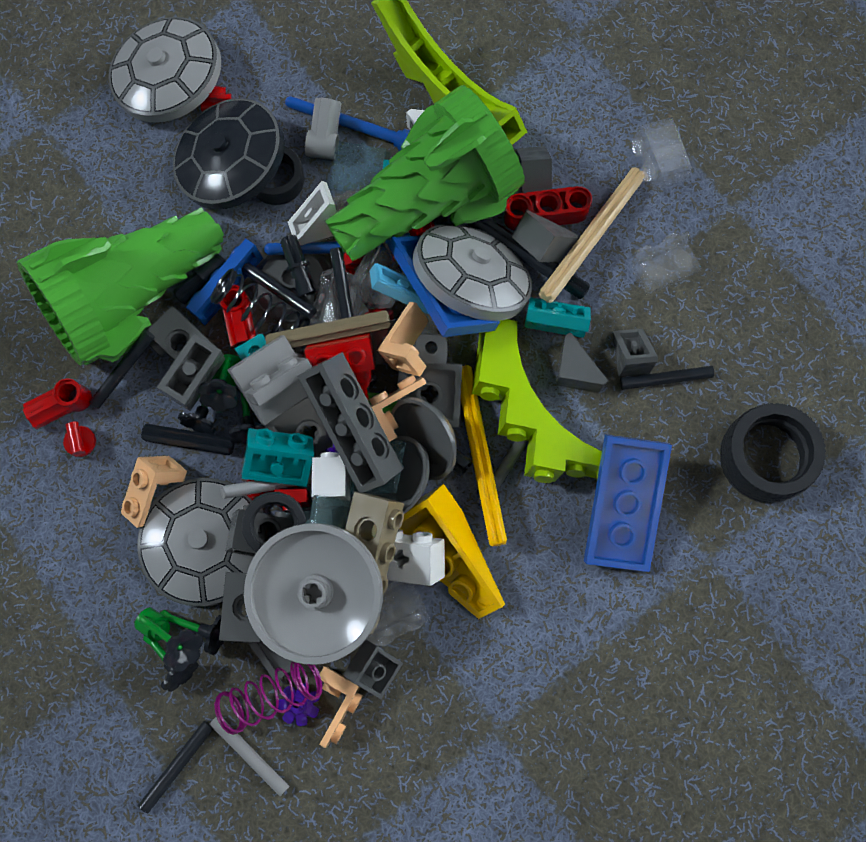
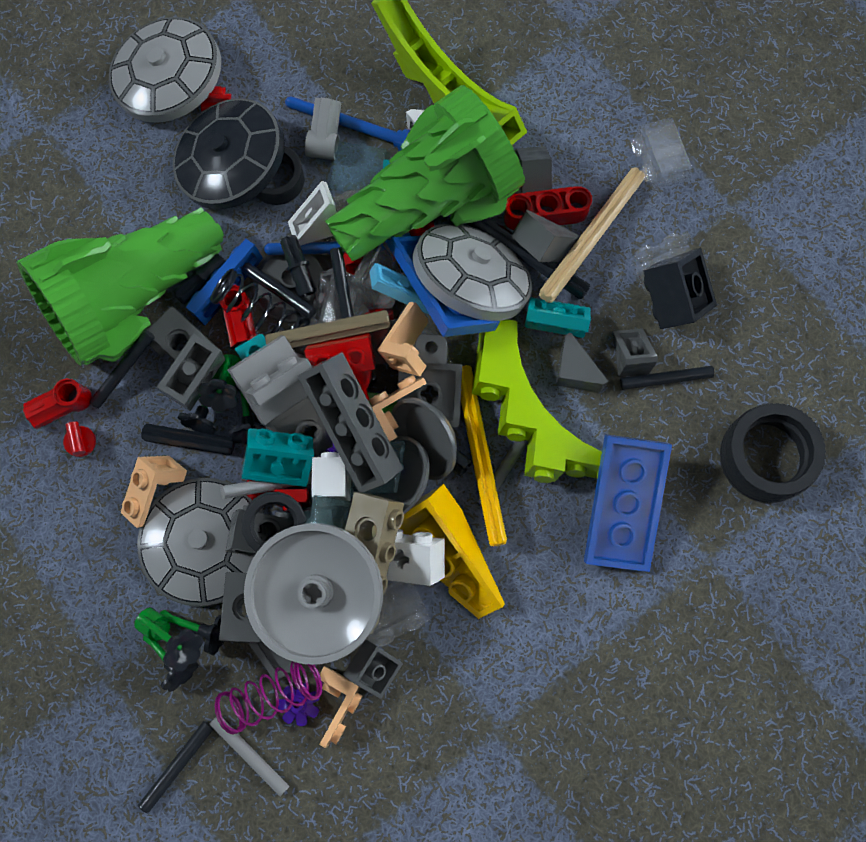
(680, 289): none -> black slope

